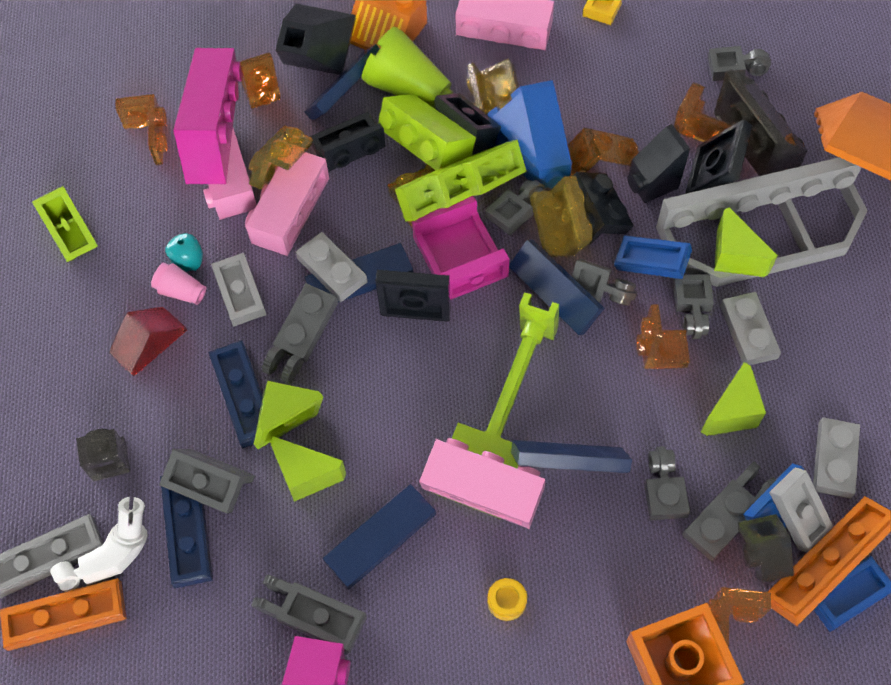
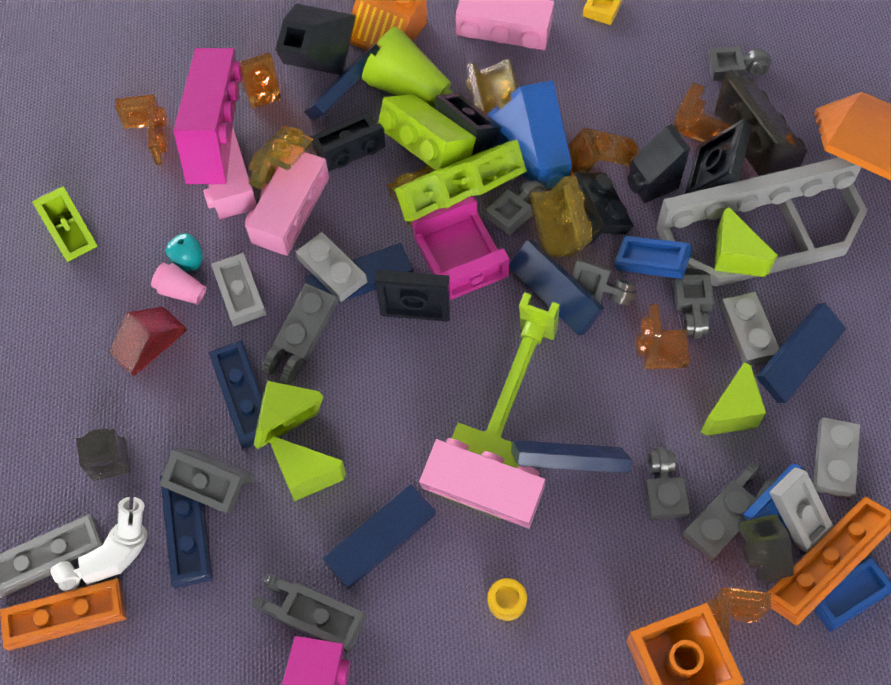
(801, 353): none -> dark blue tile

